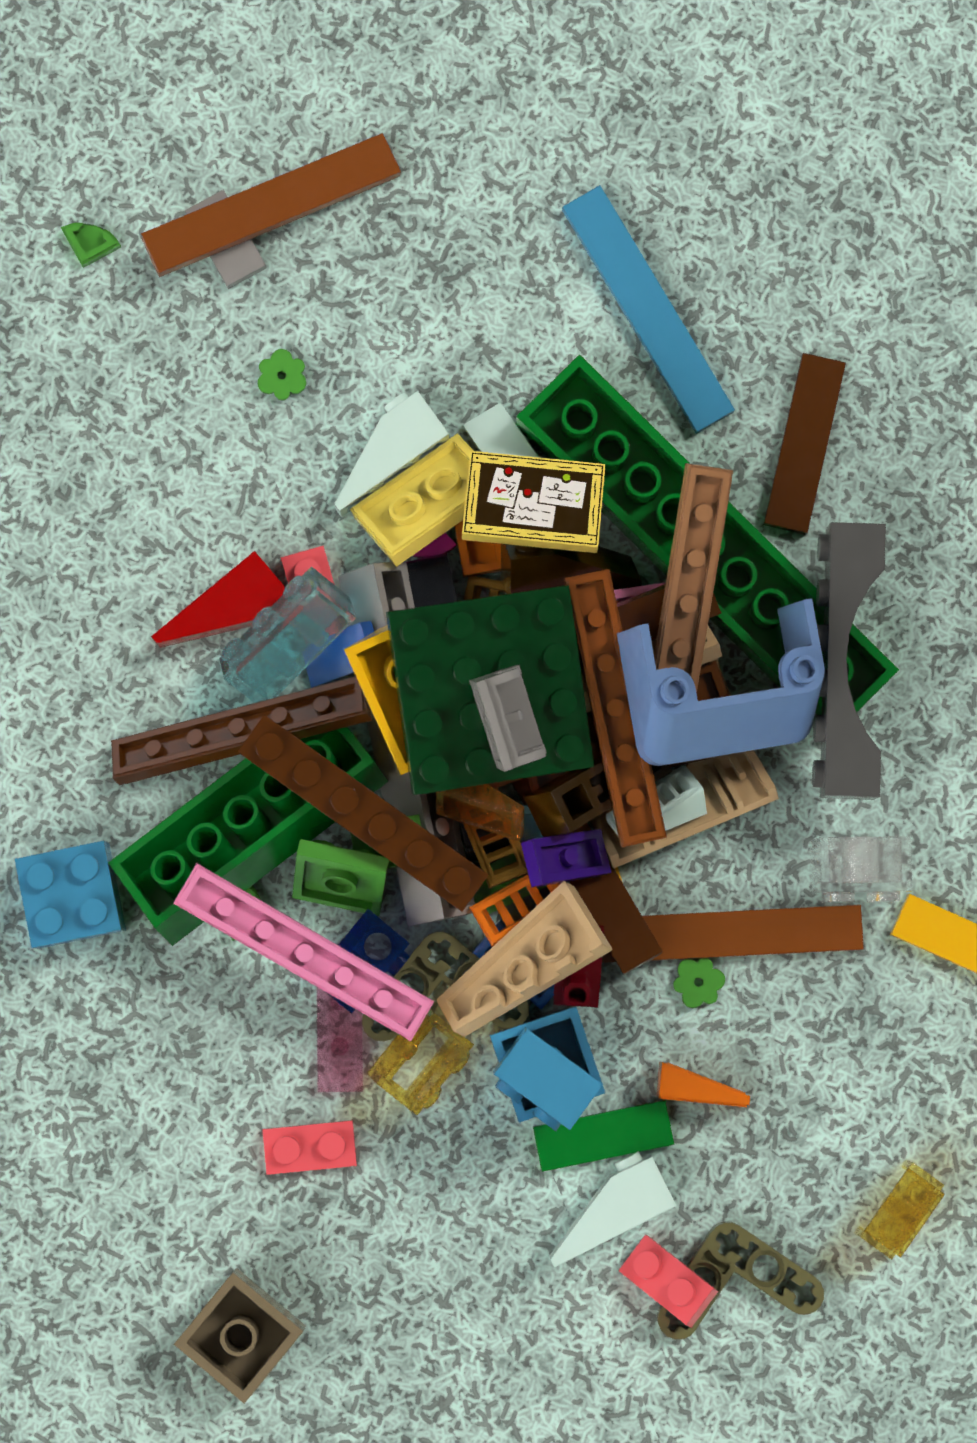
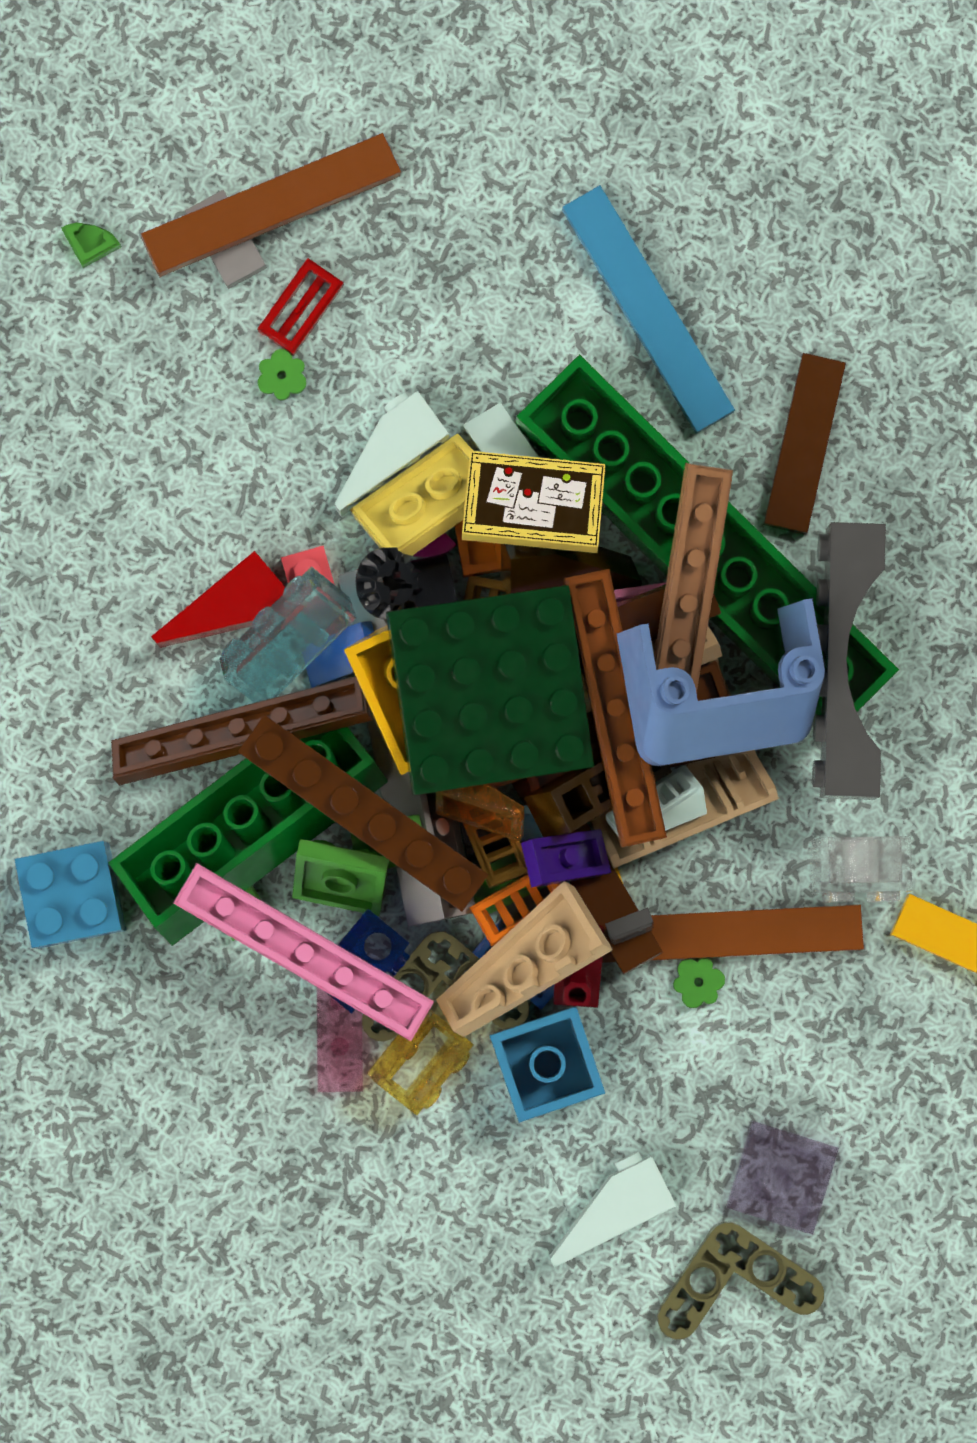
(240, 1335): dark tan brick -> none
(280, 337): none -> red tile
(309, 1147): coral plate -> none
(377, 597): none -> black gear
(508, 718): light grey hinge -> none
(546, 1079): dark azure brick -> none
(604, 1136): green tile -> none
(629, 926): none -> dark grey tile
(668, 1281): coral plate -> none
(684, 1085): orange slope -> none
(782, 1177): none -> clear purple tile
(903, 1211): clear yellow window -> none

